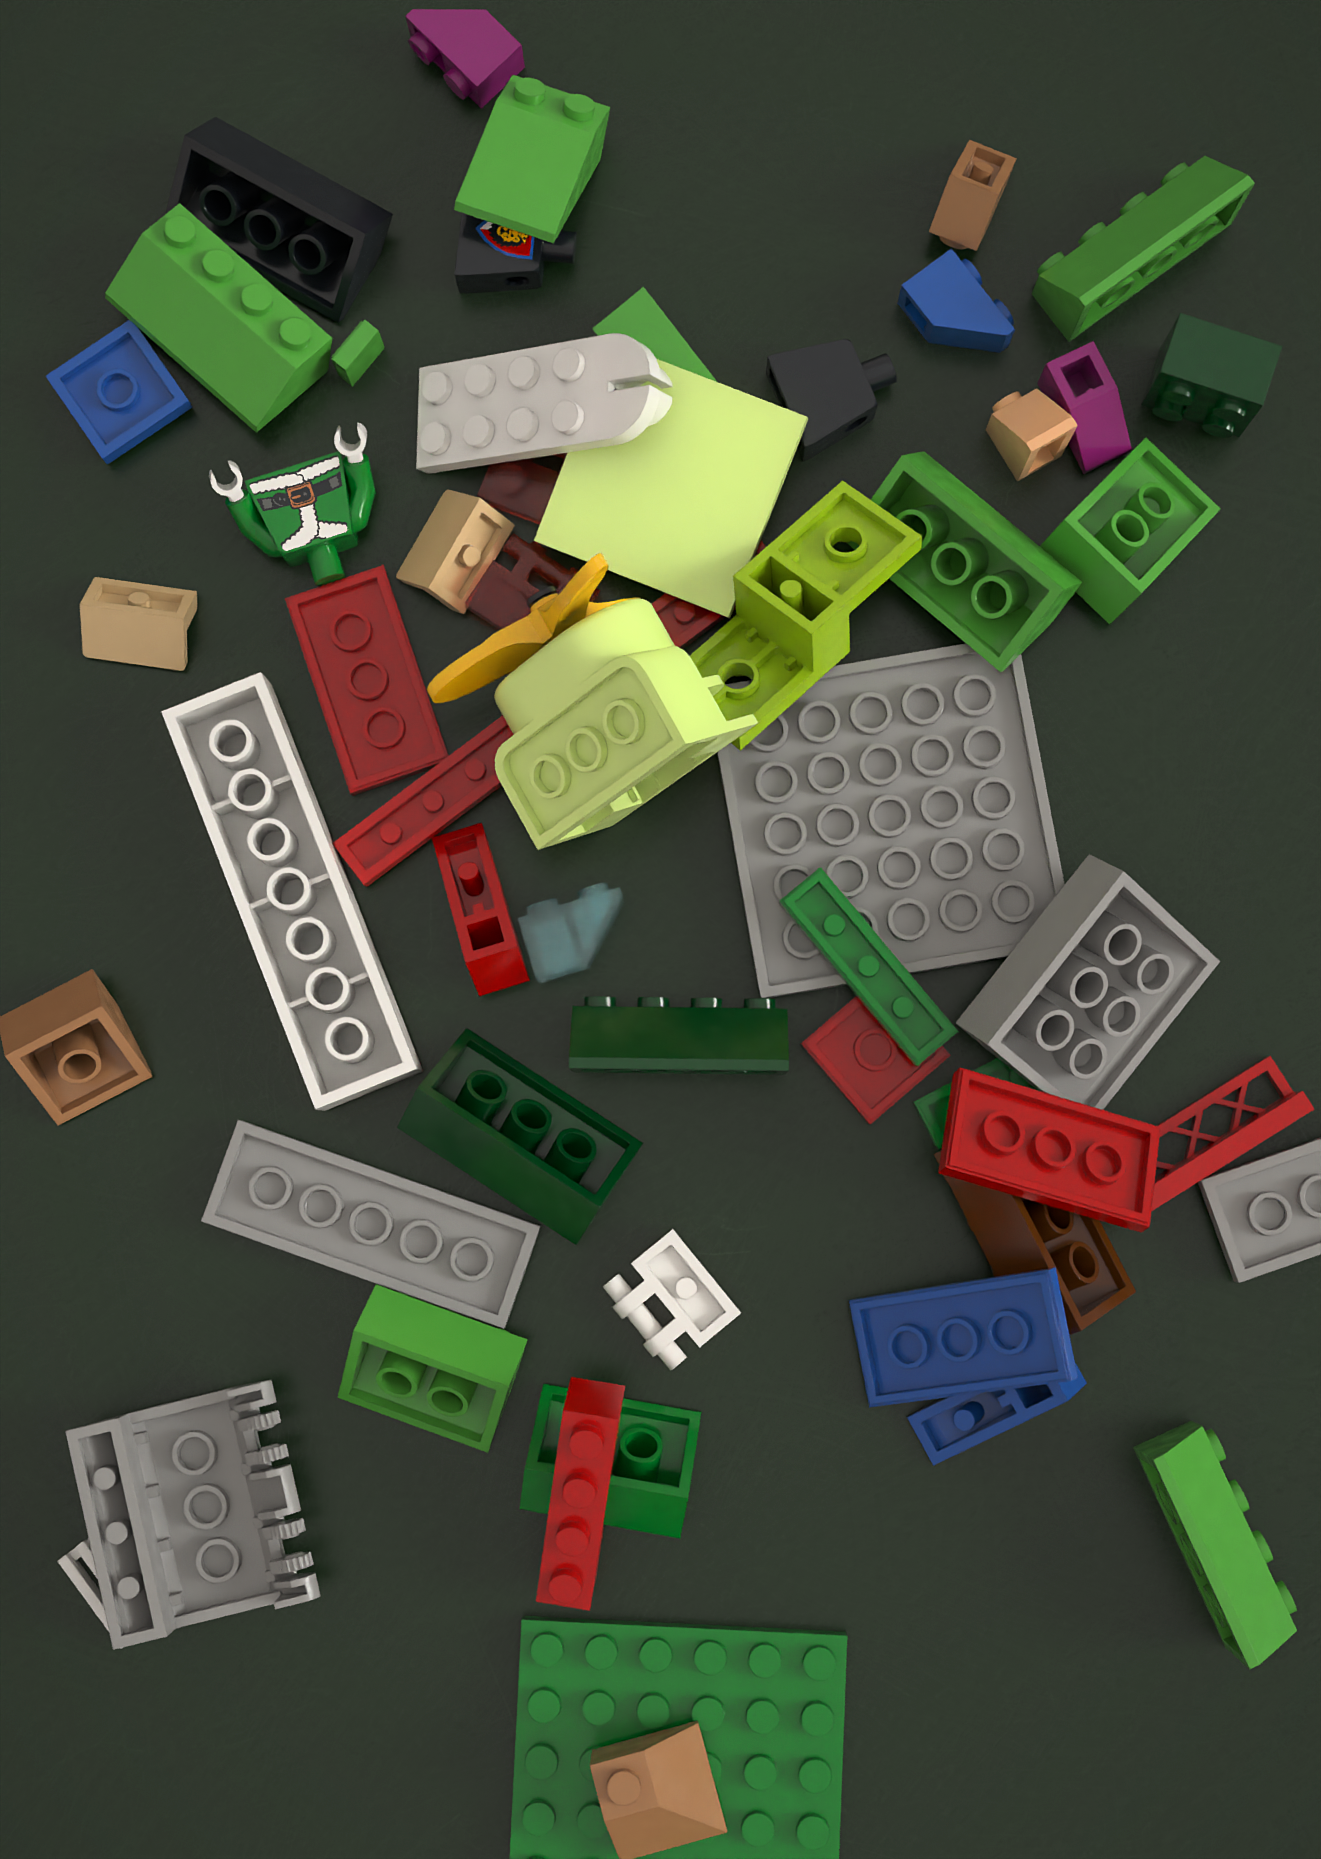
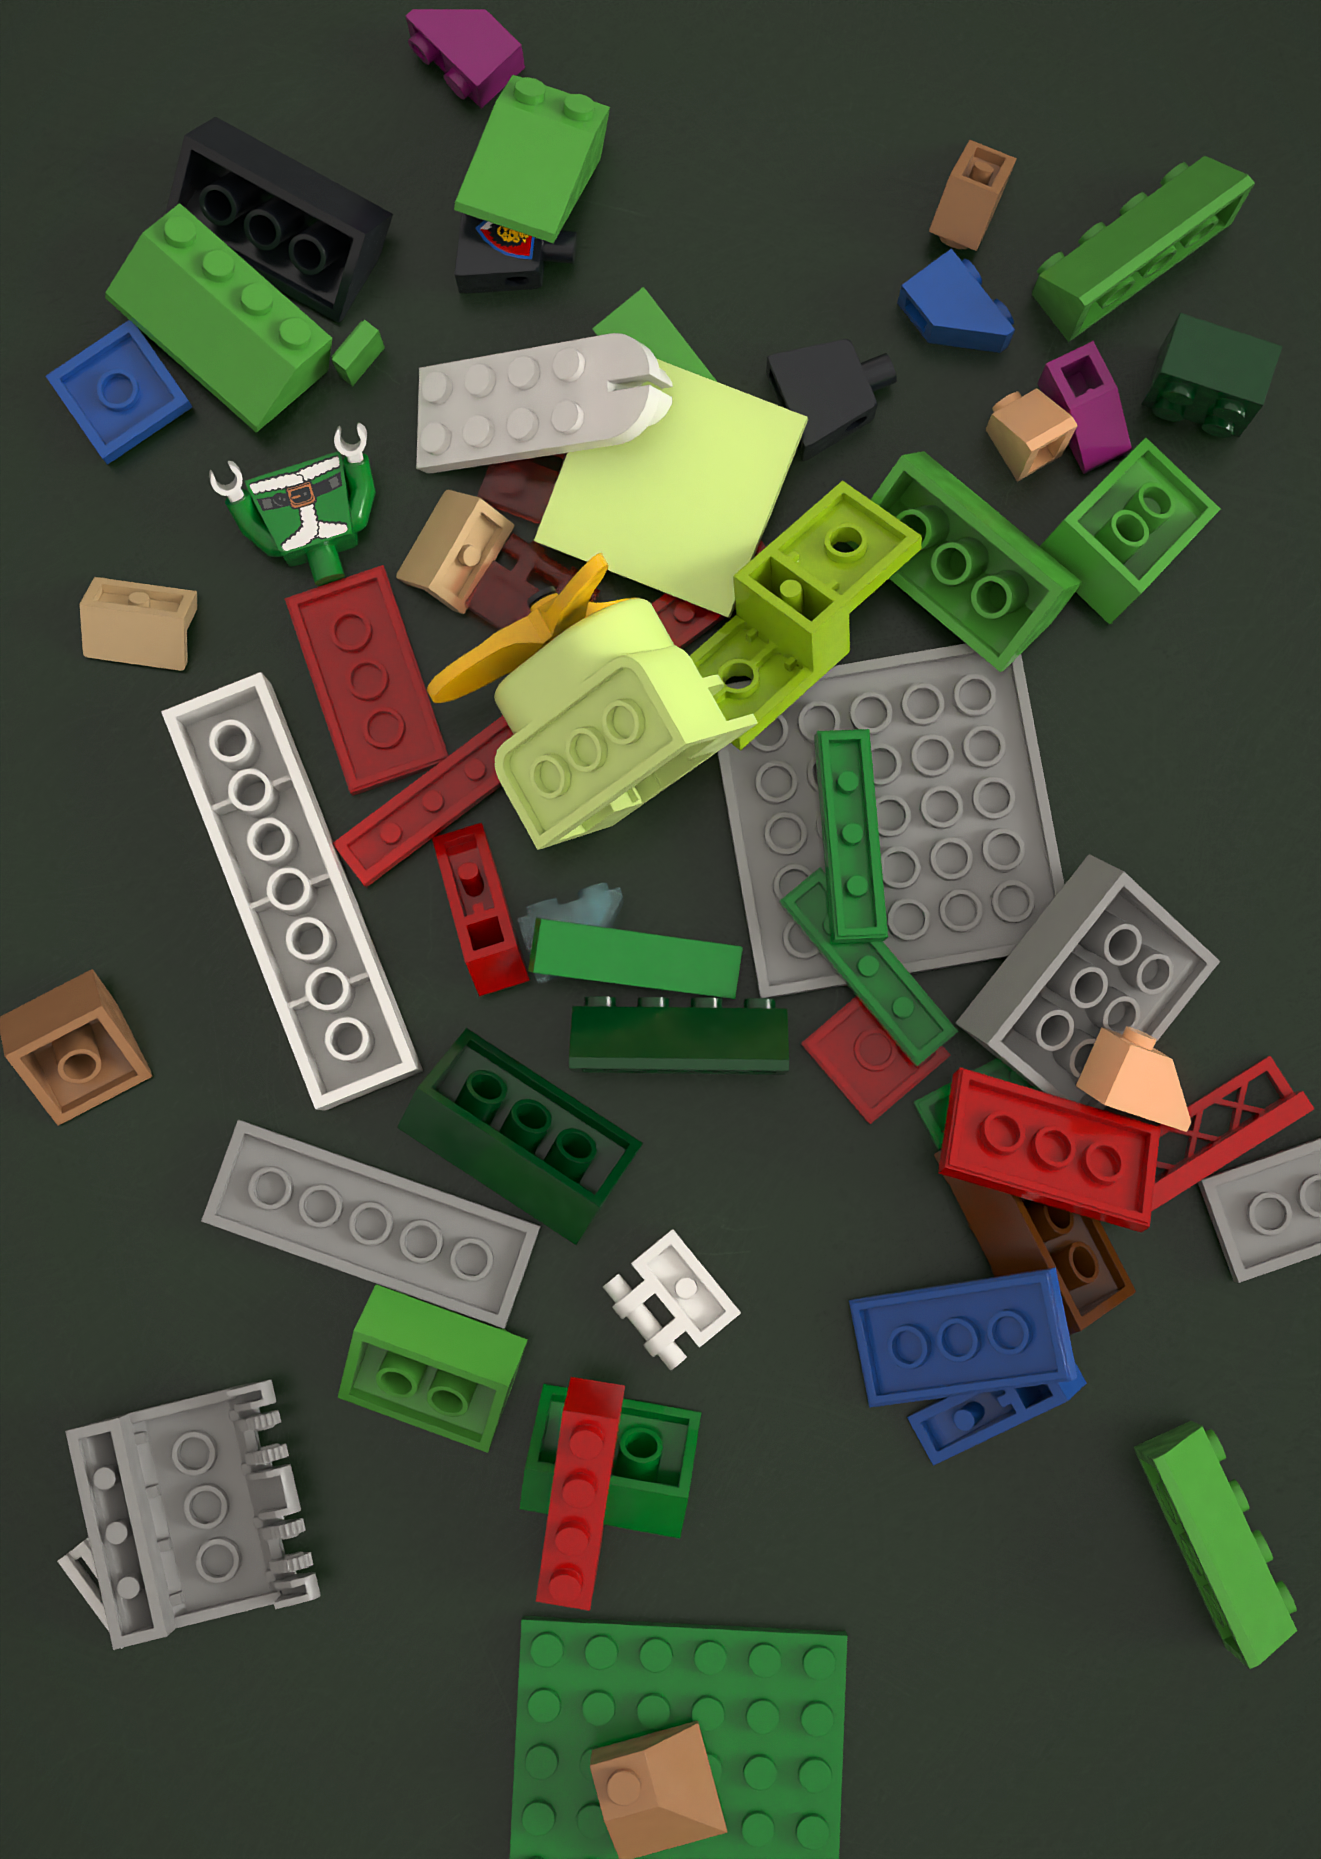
(635, 958): none -> green tile
(850, 836): none -> green tile
(1134, 1078): none -> light nougat slope

